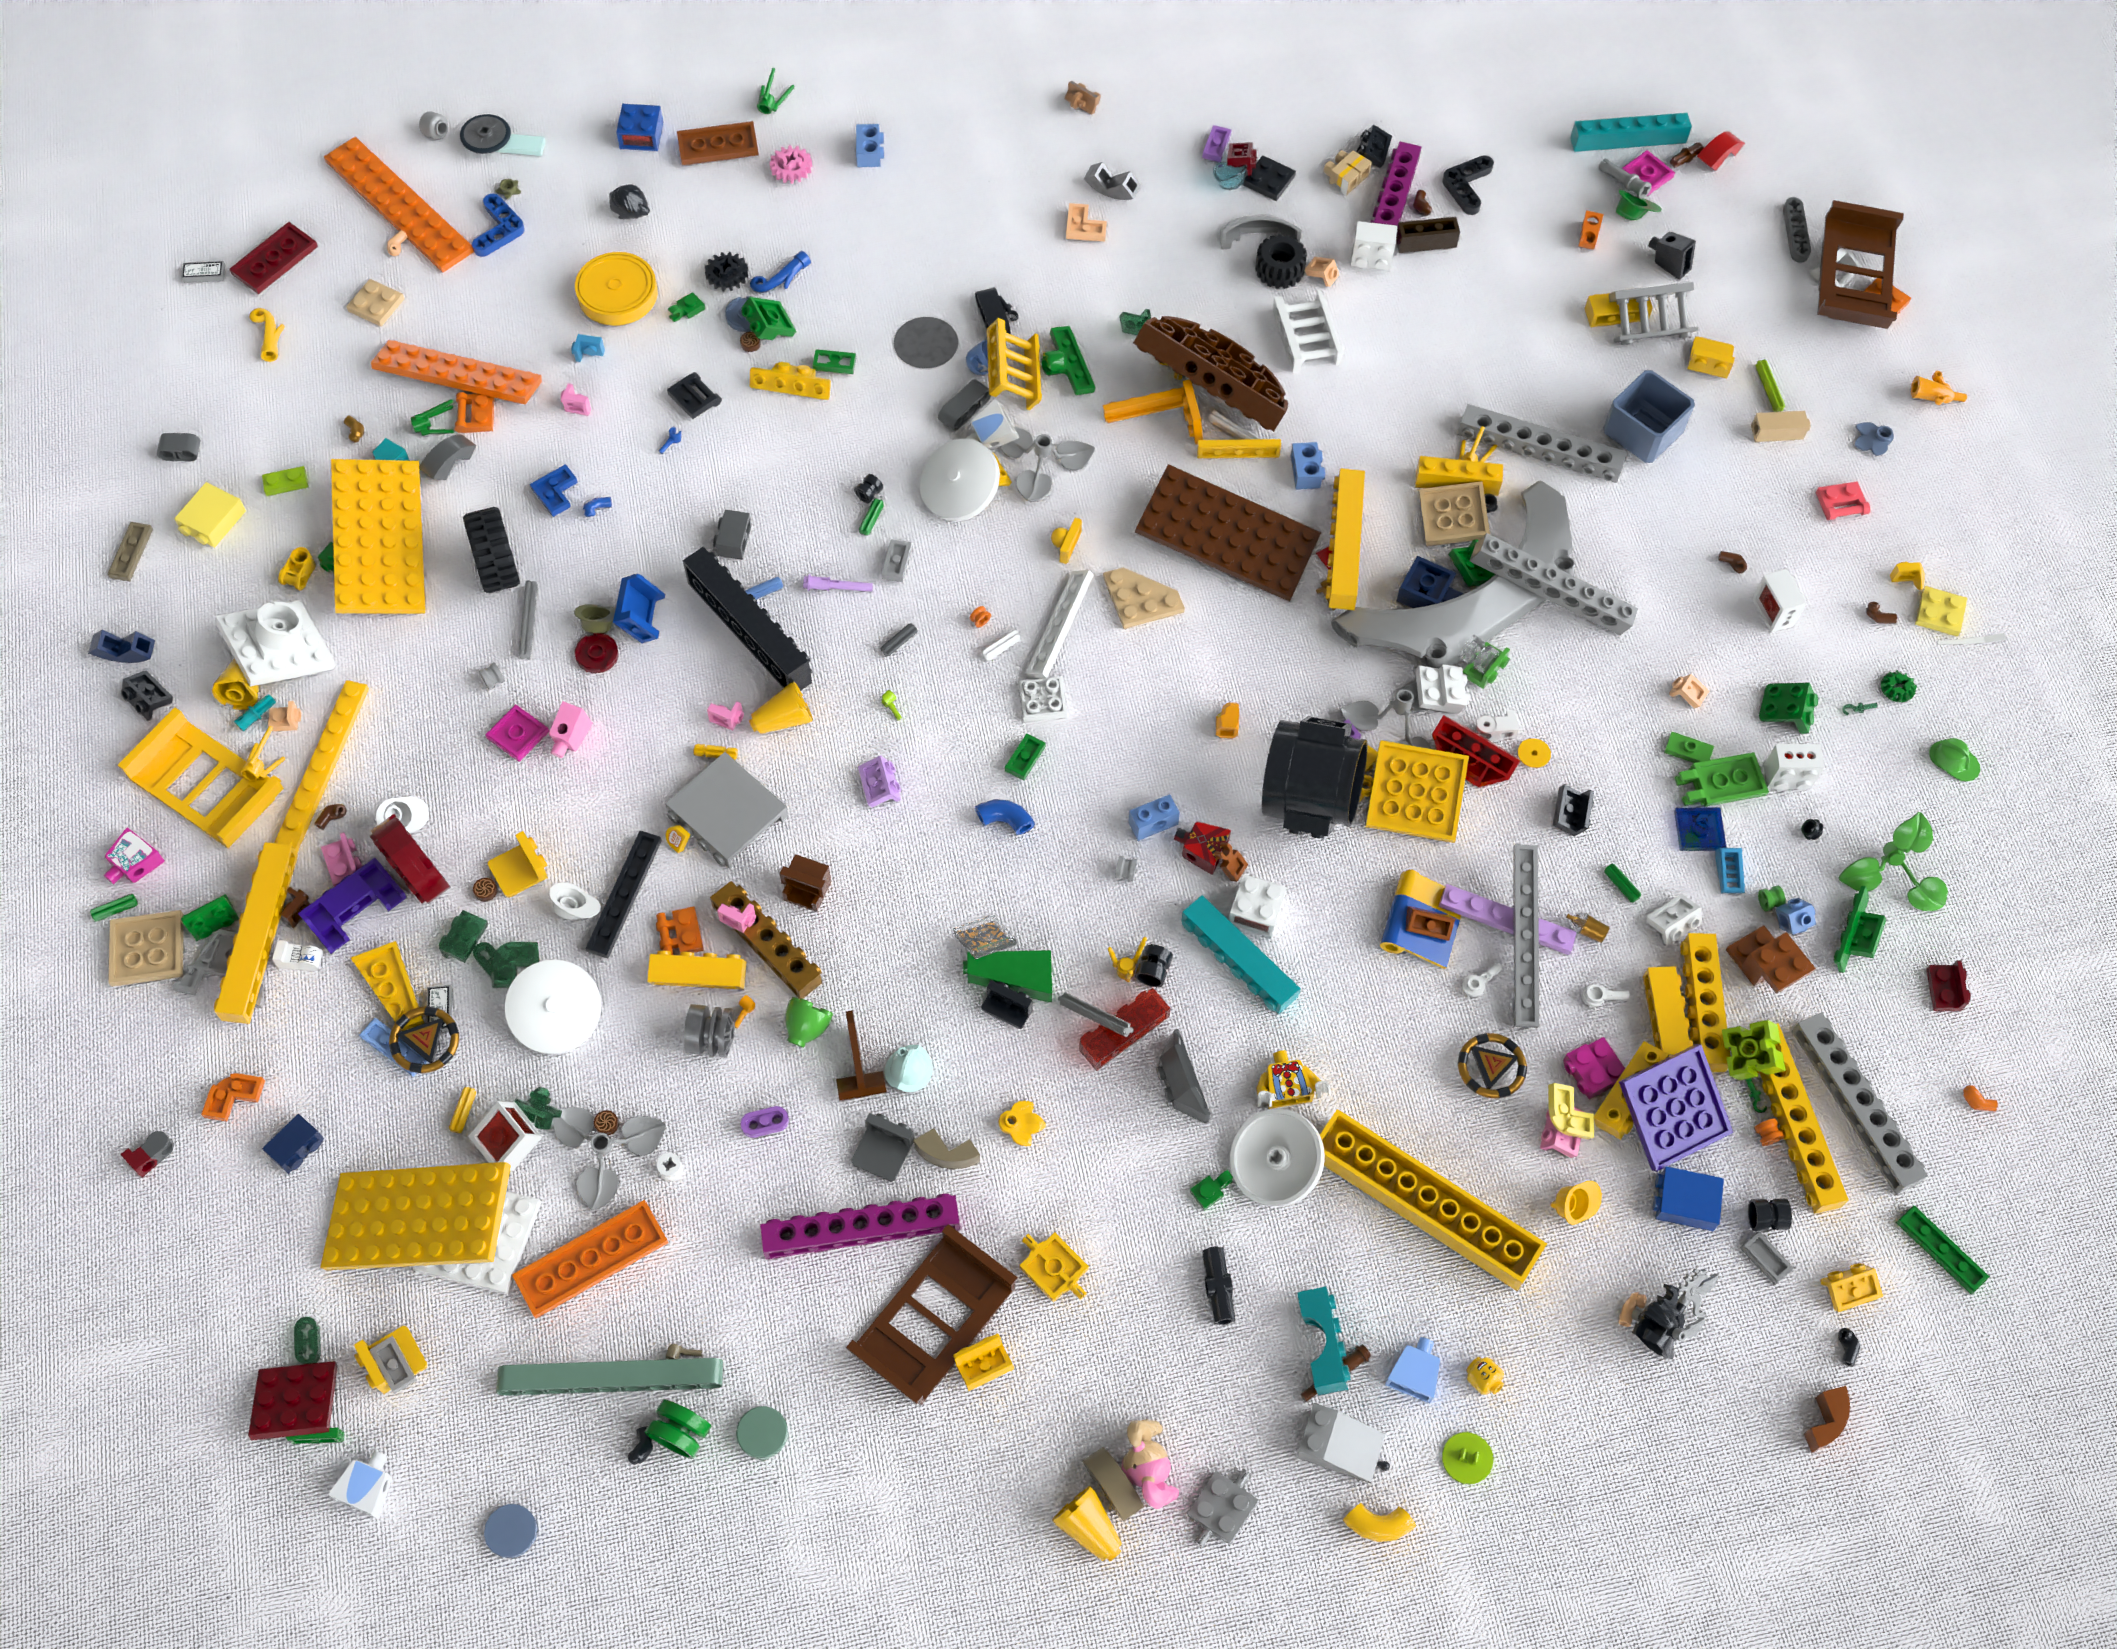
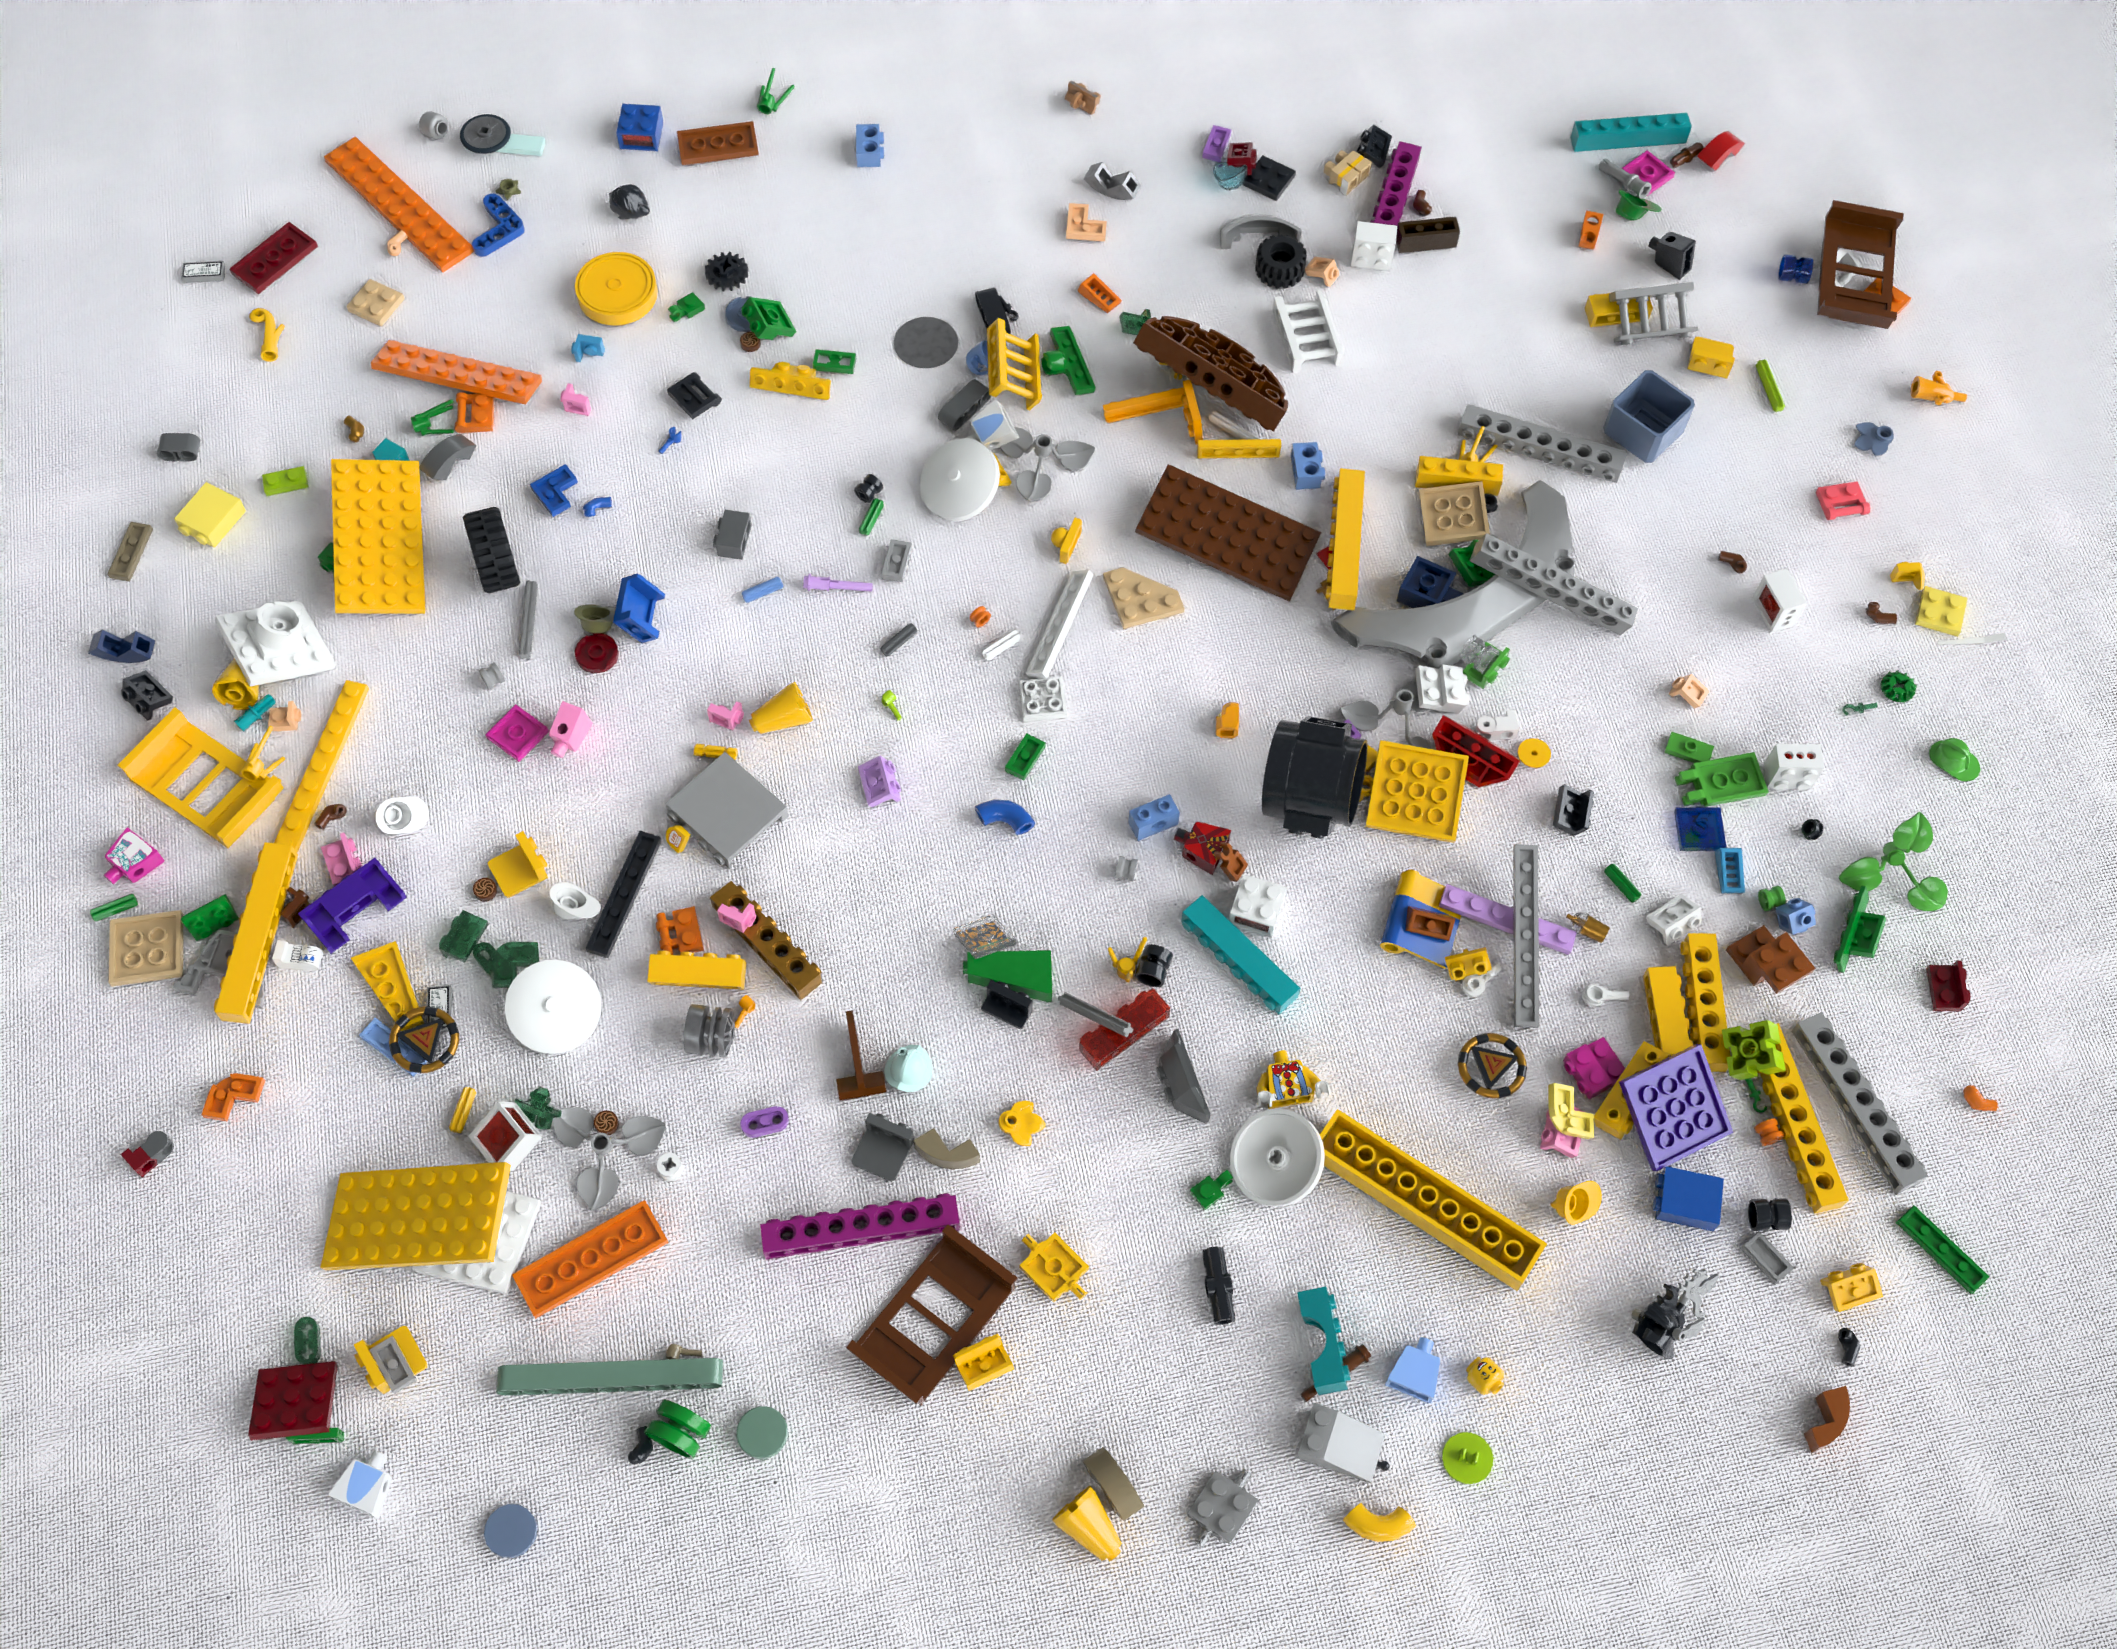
(293, 1144): dark blue brick -> none
(296, 571): yellow piece -> none
(409, 860): dark red piece -> none
(747, 620): black brick -> none
(791, 164): bright pink gear -> none
(800, 261): blue plant -> none
(805, 882): reddish brown plate -> none
(805, 1022): bright green piece -> none
(1098, 285): none -> orange slope
(1150, 1462): hair -> none
(1462, 179): black beam -> none
(1468, 963): none -> yellow hips
(1629, 1306): light nougat arm -> none
(1780, 426): tan brick -> none
(1789, 703): green bracket -> none
(1794, 268): none -> clear blue wheel
(1800, 229): dark grey beam -> none

